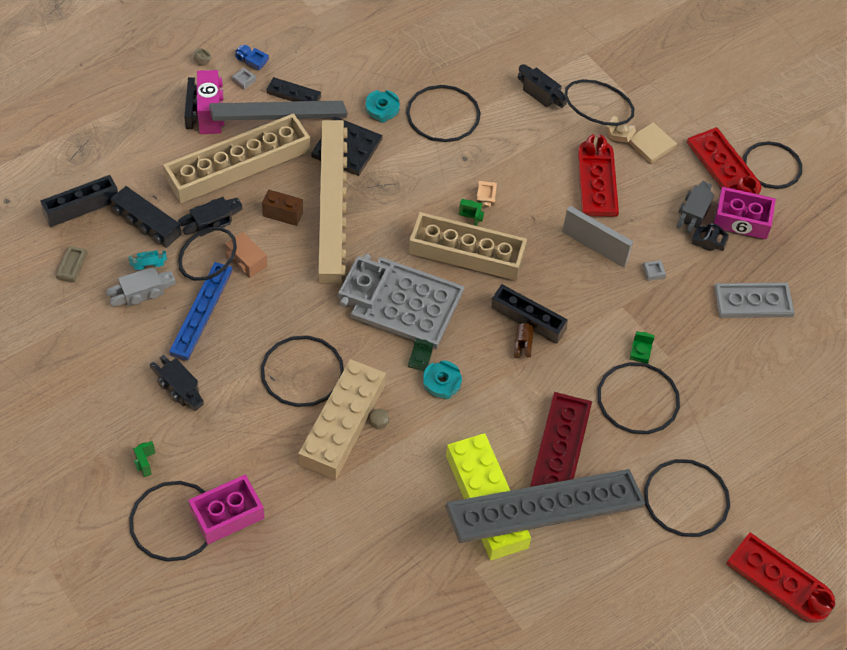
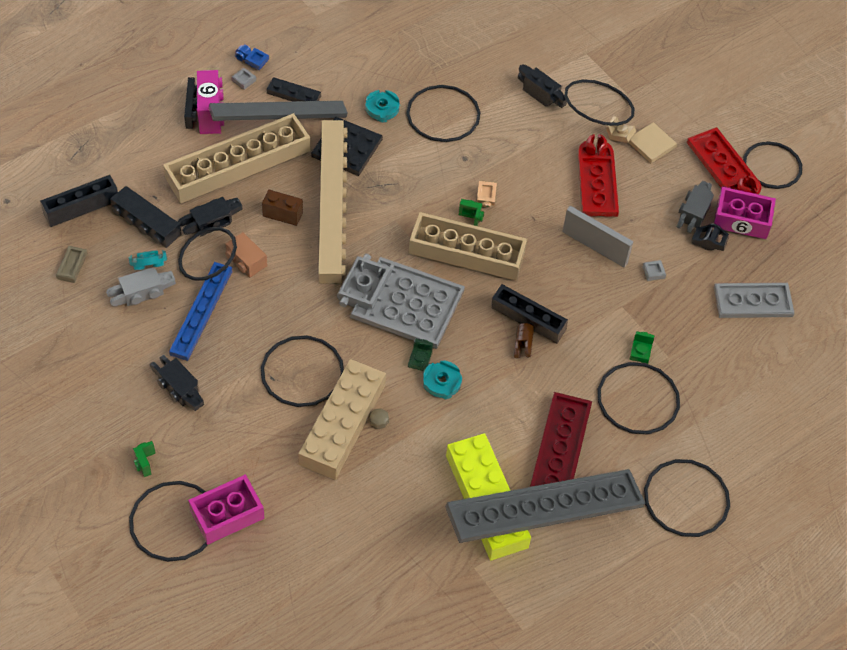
(202, 56): dark tan tile -> none
(782, 579): red plate -> none

